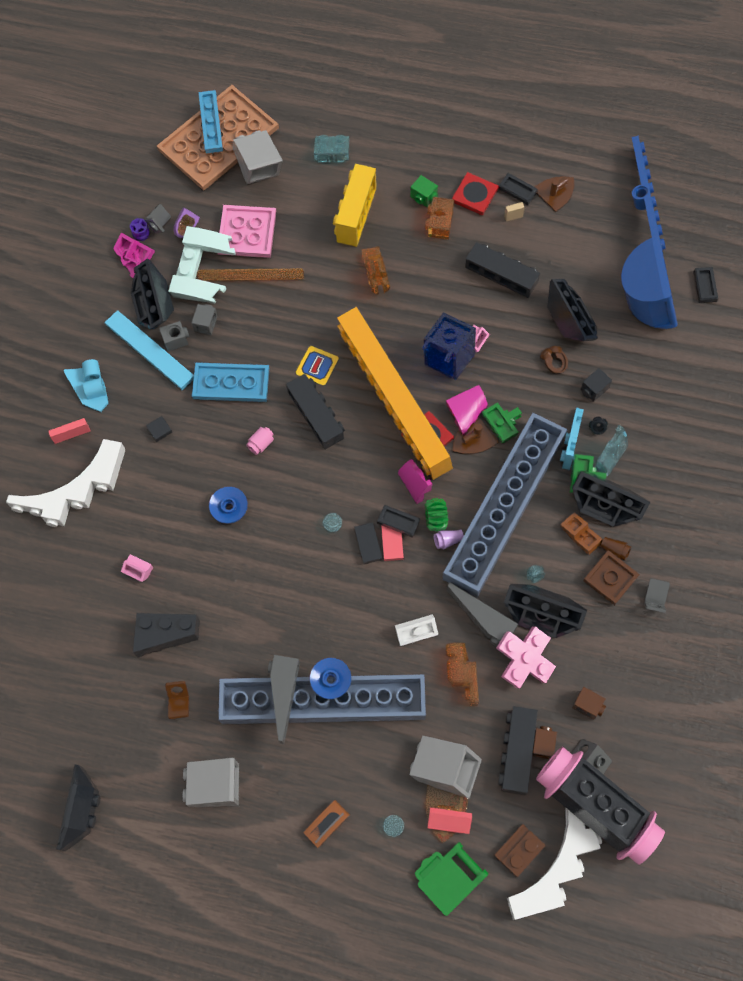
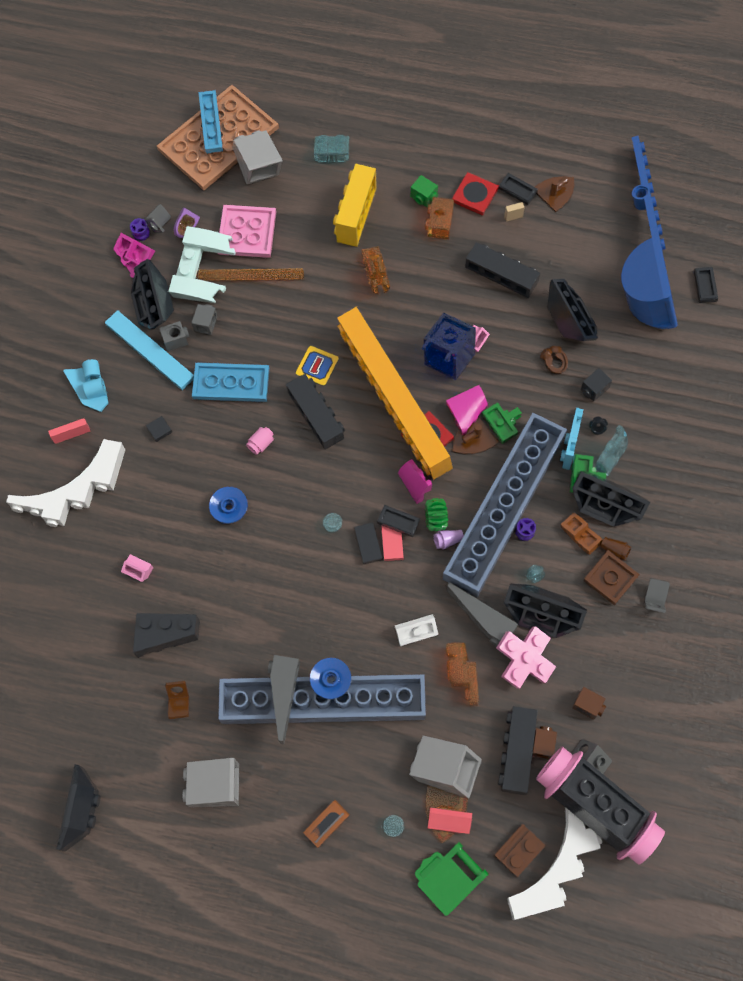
(526, 525): none -> dark purple wheel

